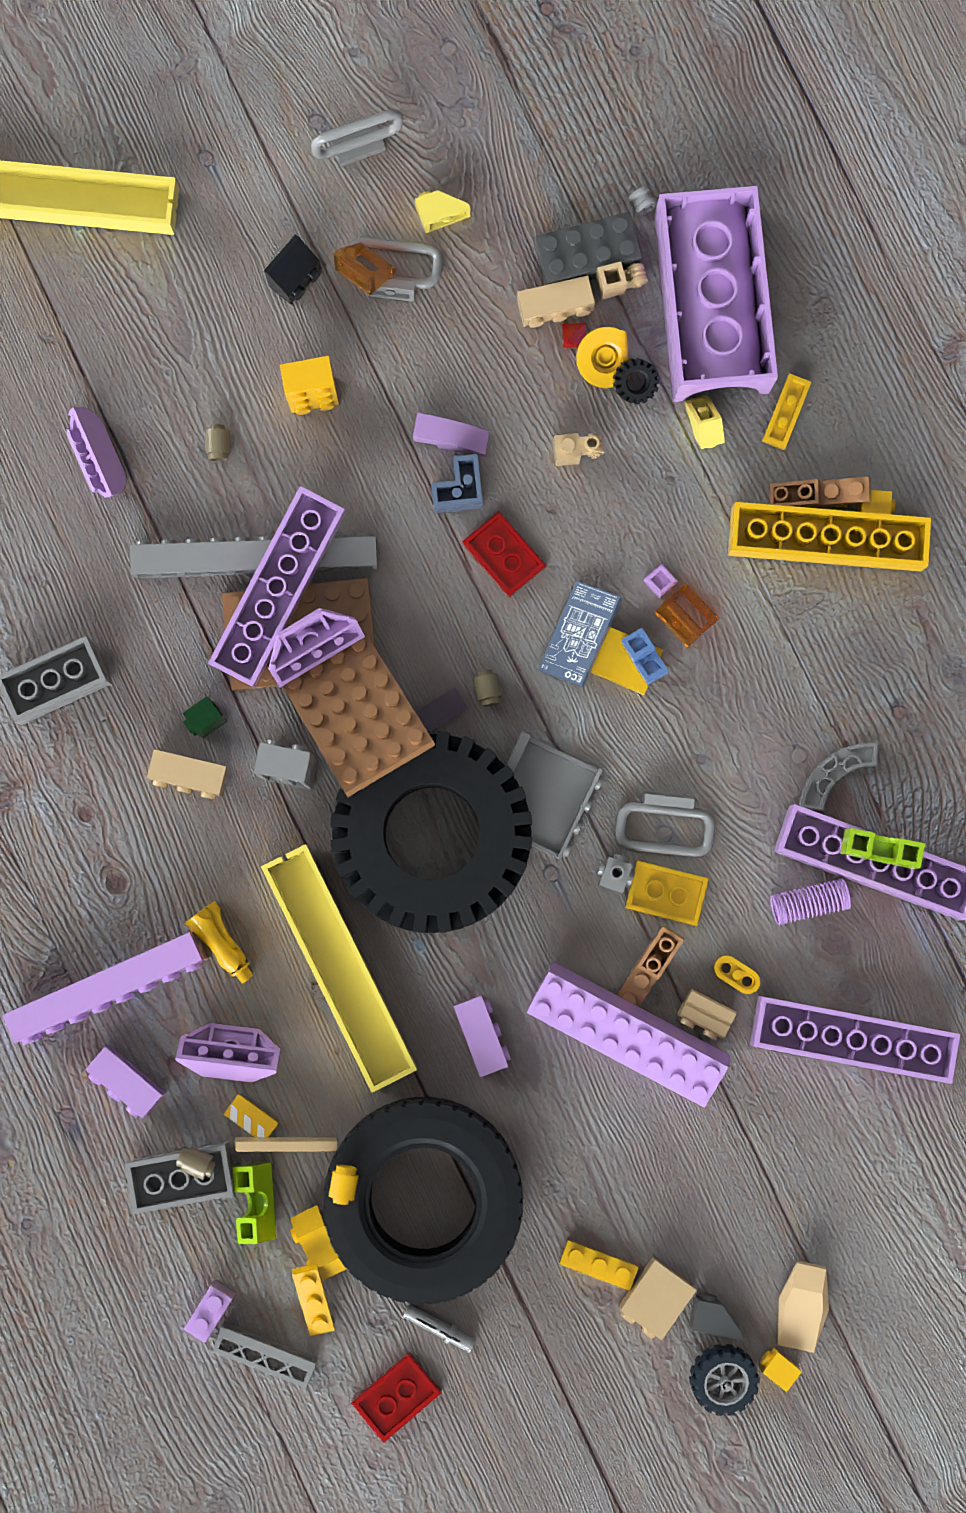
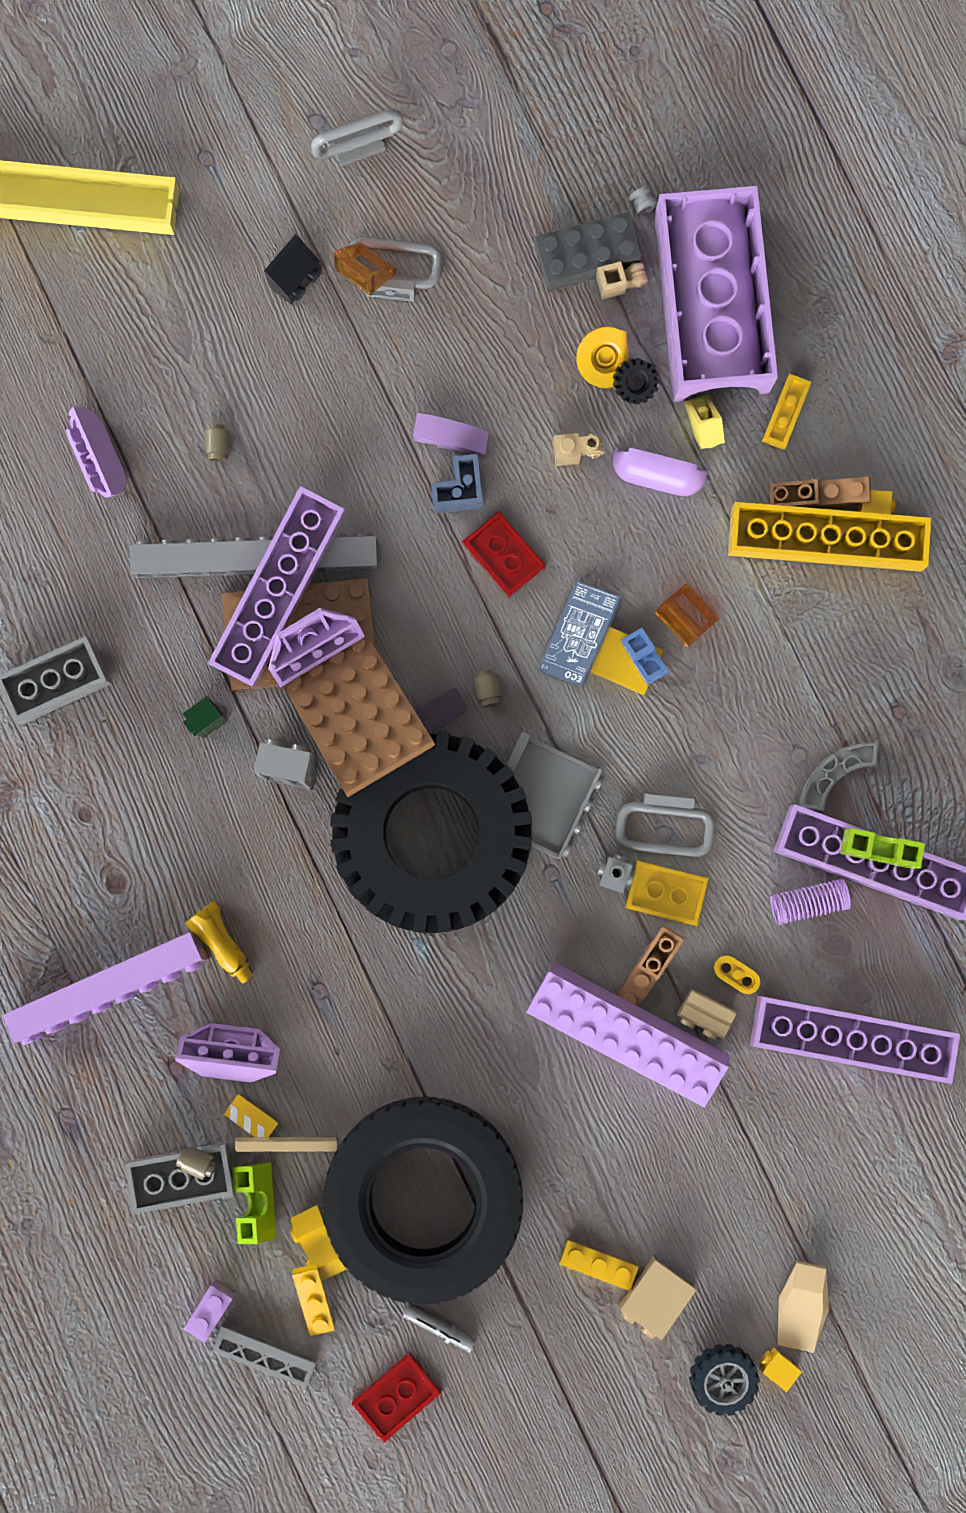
(124, 1082): lavender brick -> none
(187, 774): tan brick -> none
(309, 385): yellow brick -> none
(339, 968): light yellow piece -> none
(343, 1184): yellow brick -> none
(440, 210): light yellow slope -> none
(482, 1035): lavender brick -> none
(555, 301): tan brick -> none
(573, 334): red slope -> none
(658, 472): none -> lavender brick
(660, 580): lavender tile -> none
(712, 1318): dark grey slope -> none

